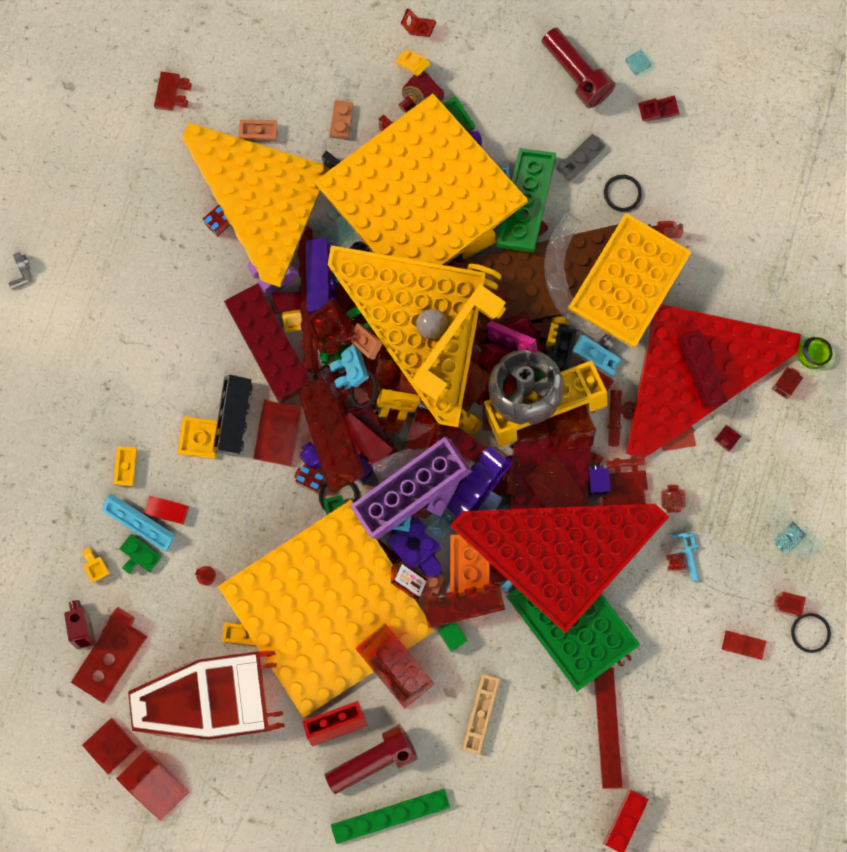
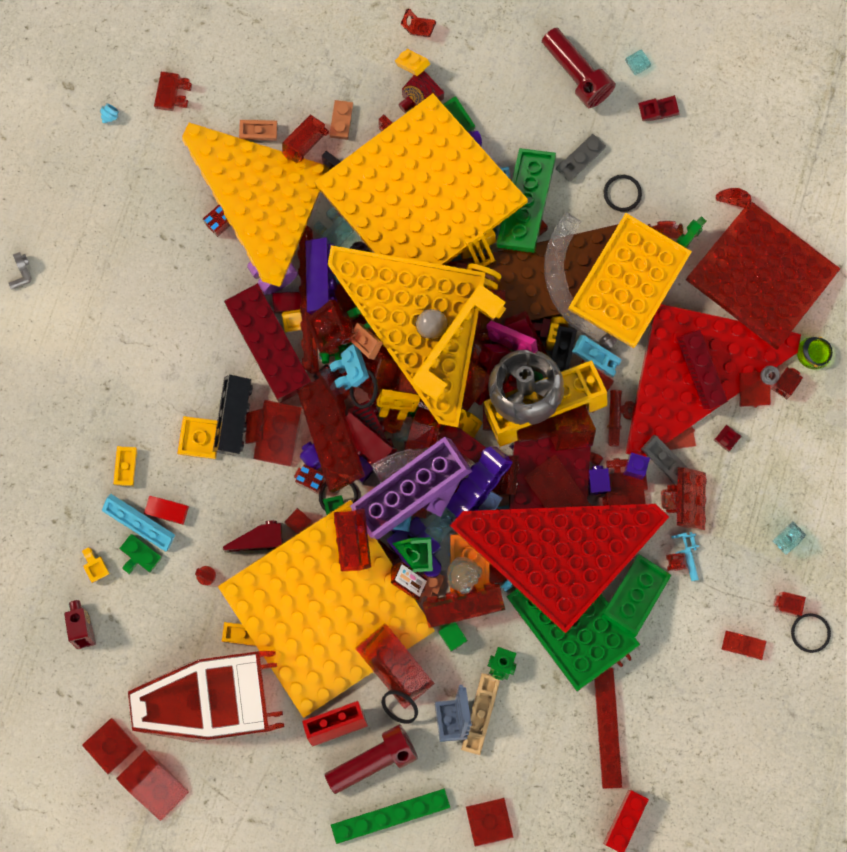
(108, 113): none -> medium azure plate
(117, 639): clear red hinge -> none
(255, 426): none -> clear red piece
(262, 537): none -> dark red slope
(298, 521): none -> clear red brick
(303, 138): none -> clear red brick
(352, 539): none -> clear red brick
(393, 716): none -> black piece
(416, 553): none -> green slope
(453, 717): none -> sand blue plate
(463, 574): none -> clear light blue hair
(474, 240): none -> yellow tile
(489, 822): none -> clear red plate
(502, 664): none -> green brick
(636, 466): none -> dark purple brick
(636, 595): none -> green plate
(663, 457): none -> dark grey plate
(691, 498): none -> clear red plate
(694, 230): none -> green plate
(735, 197): none -> clear red plate
(753, 390): none -> clear red piece
(763, 275): none -> clear red plate
(765, 375): none -> flat silver plate

